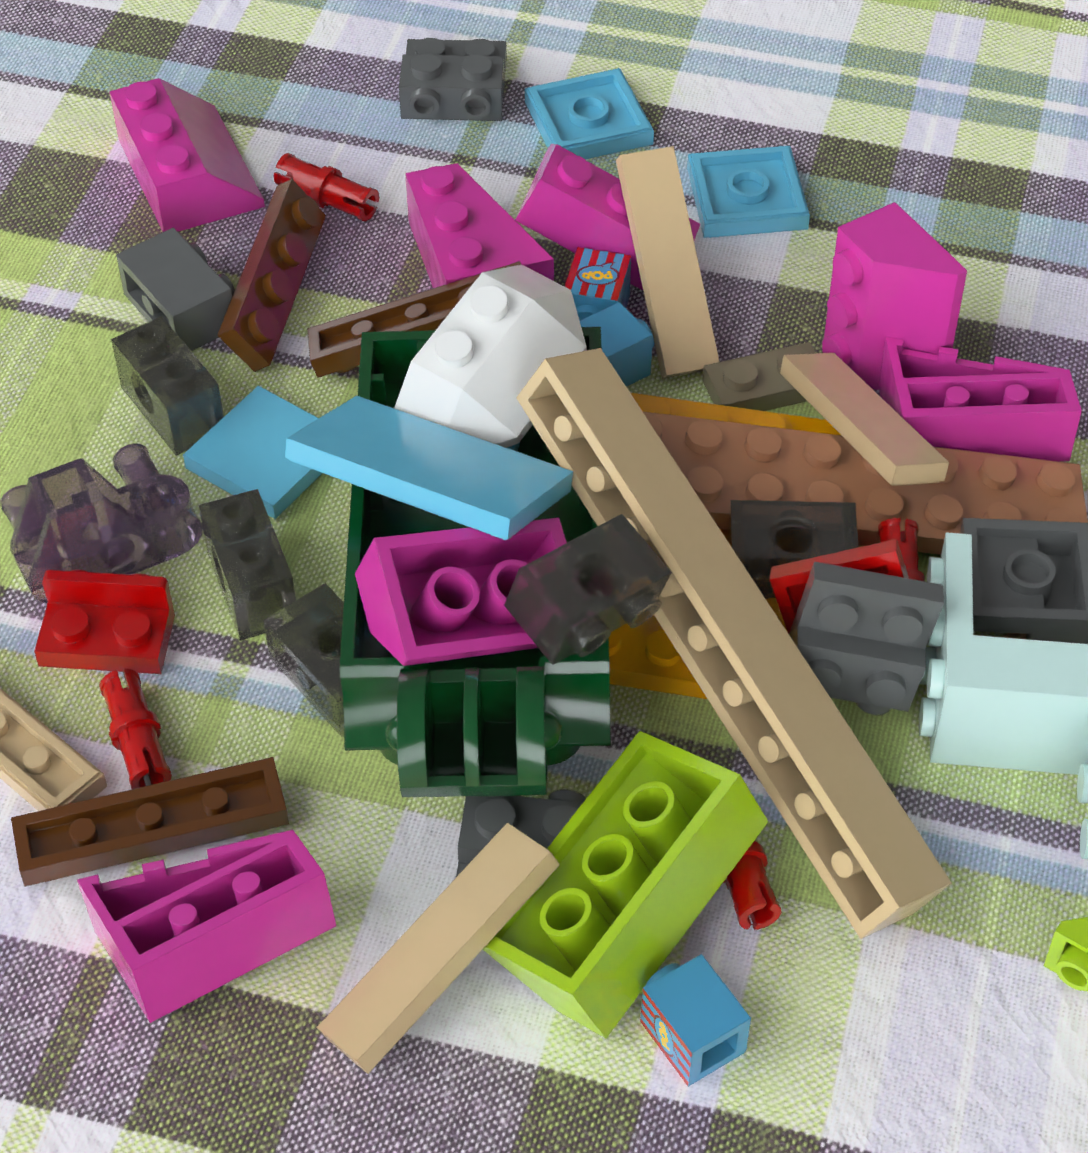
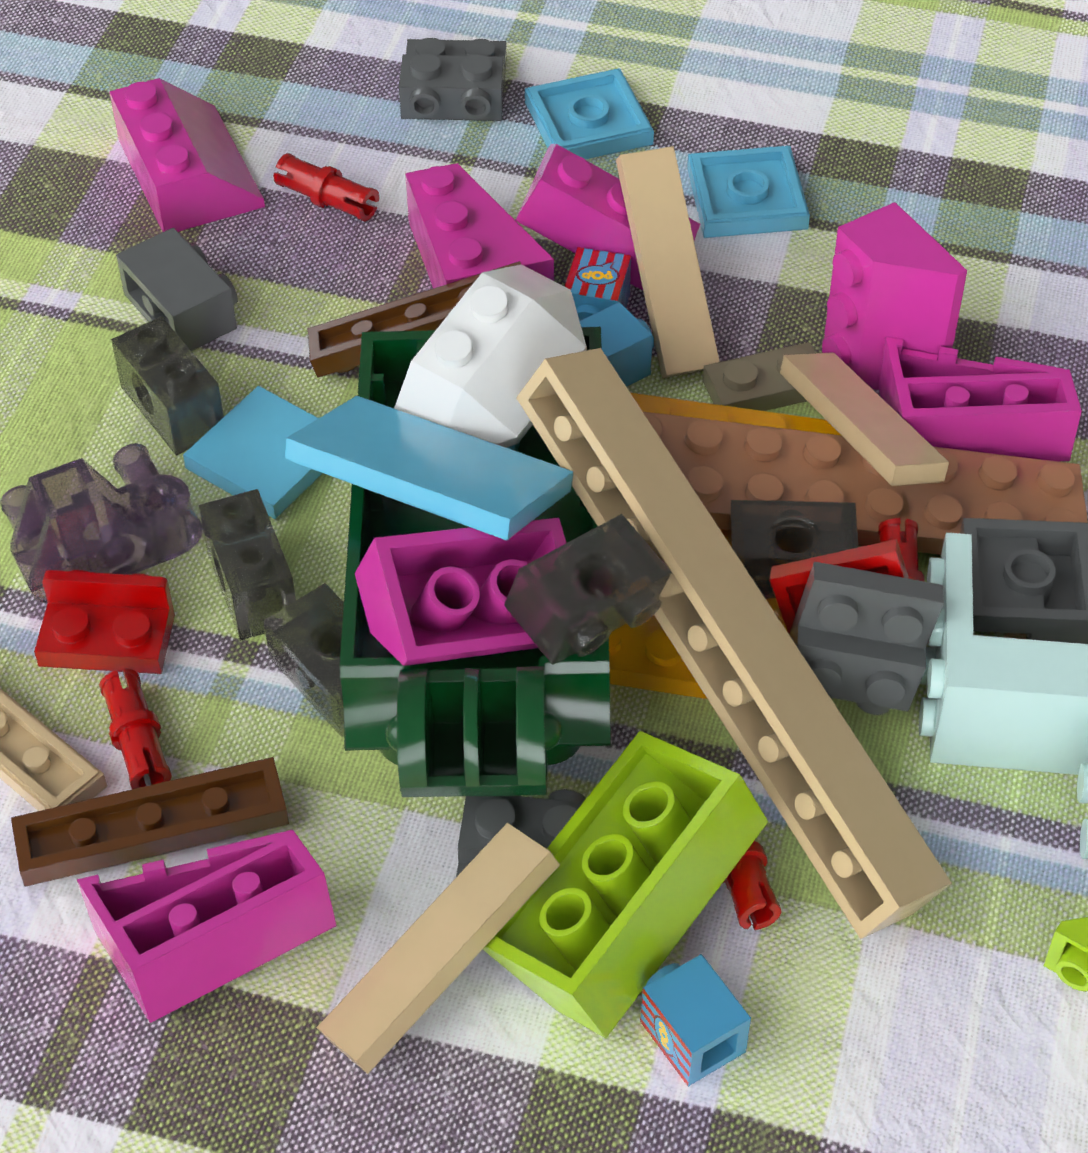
(272, 276): reddish brown plate -> none

